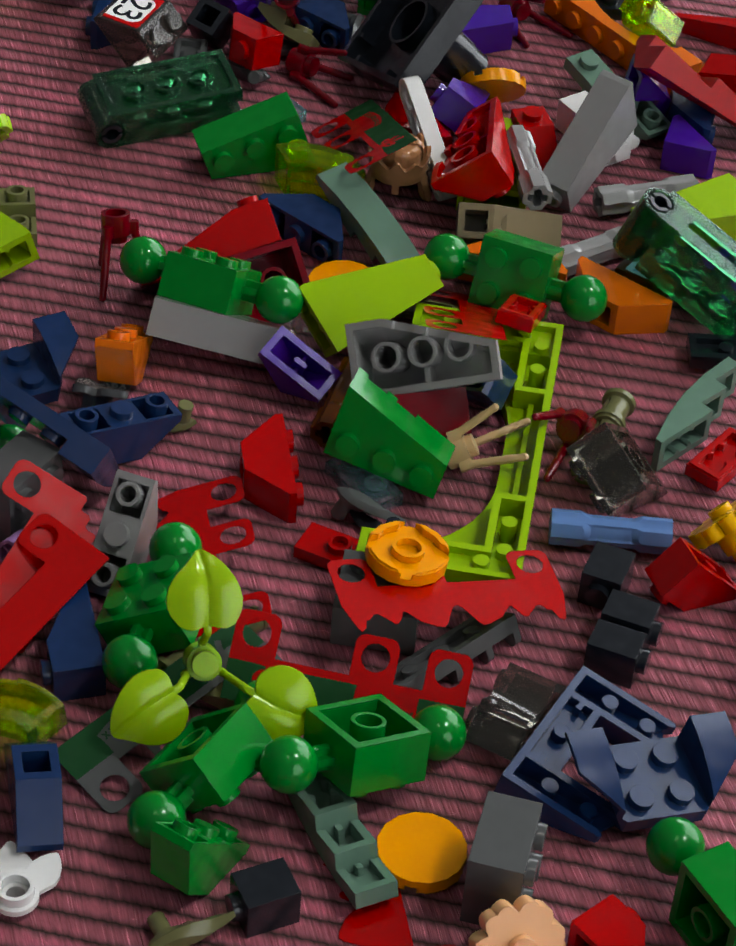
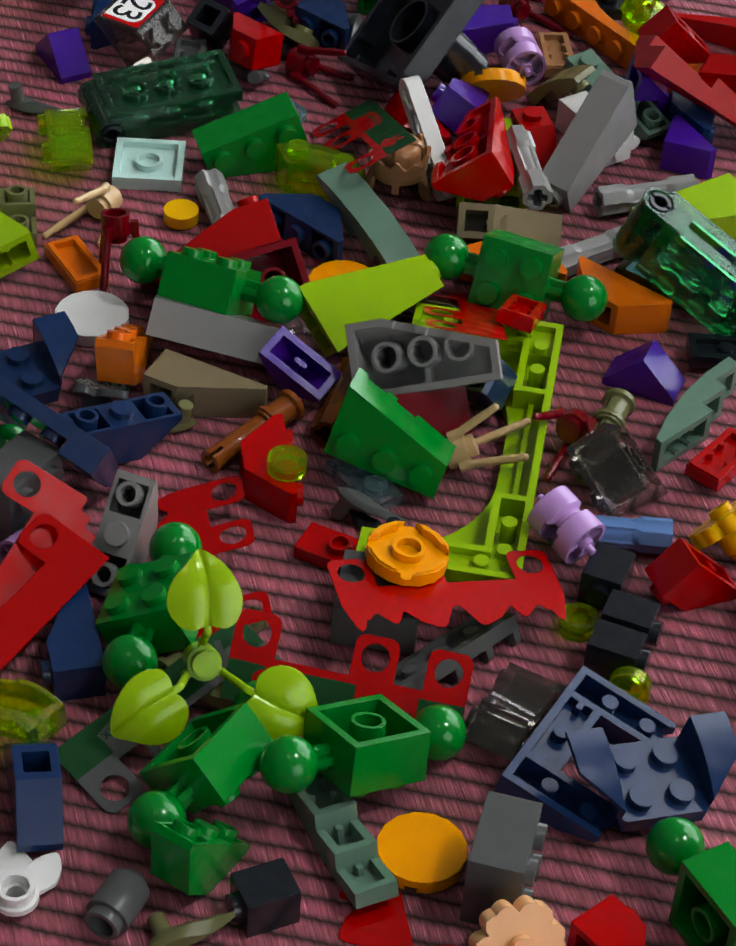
(22, 103): none -> dark grey bar
(65, 55): none -> dark purple slope
(66, 139): none -> clear neon green brick
(74, 263): none -> orange tile
(93, 314): none -> white tile
(98, 200): none -> tan plant
(117, 903): none -> dark grey brick
(149, 164): none -> light aqua tile
(180, 214): none -> yellow tile
(206, 386): none -> dark tan slope
(213, 194): none -> light grey axle
(229, 447): none -> dark orange pin
(287, 463): none -> clear neon green tile
(520, 52): none -> lavender wheel
(555, 49): none -> medium nougat plate
(560, 519): none -> lavender wheel
(562, 83): none -> olive slope
(578, 623): none -> clear neon green tile
(632, 681): none -> clear neon green tile
(646, 373): none -> dark purple slope
(676, 35): none -> red slope

